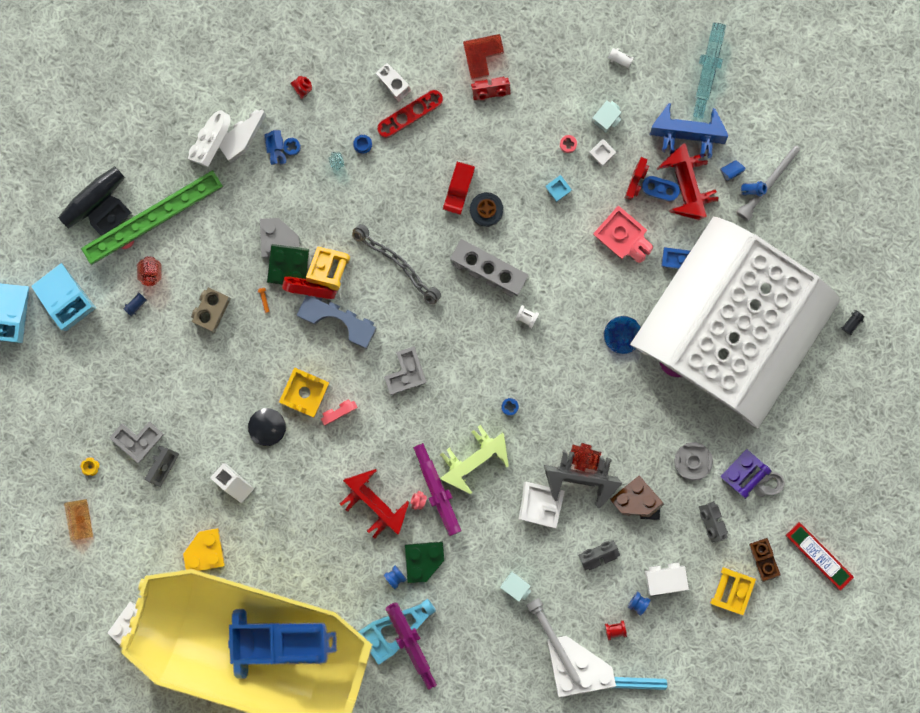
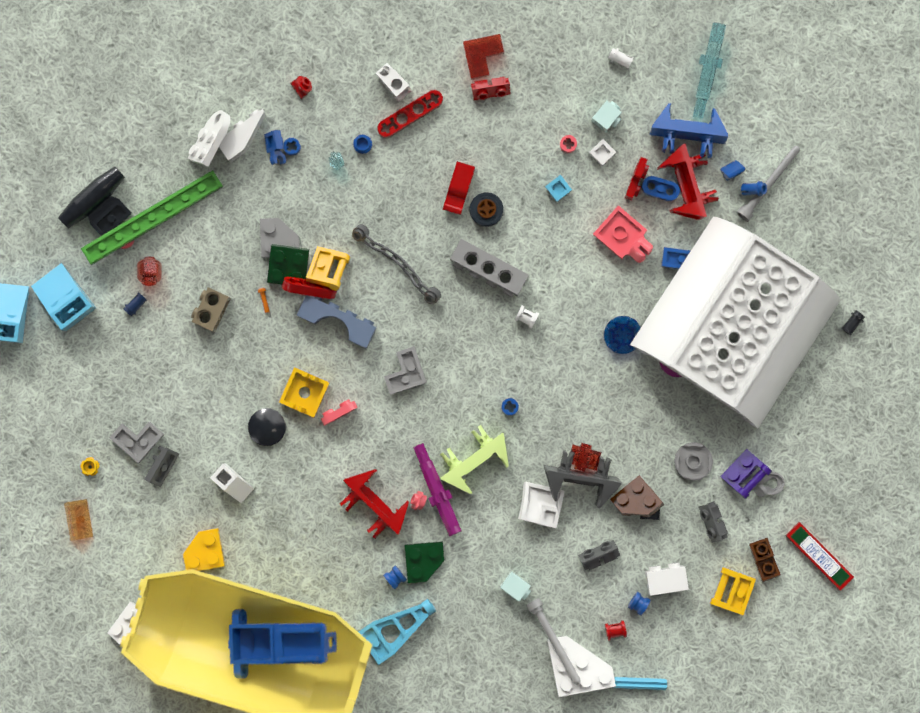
(408, 640): magenta piece -> none

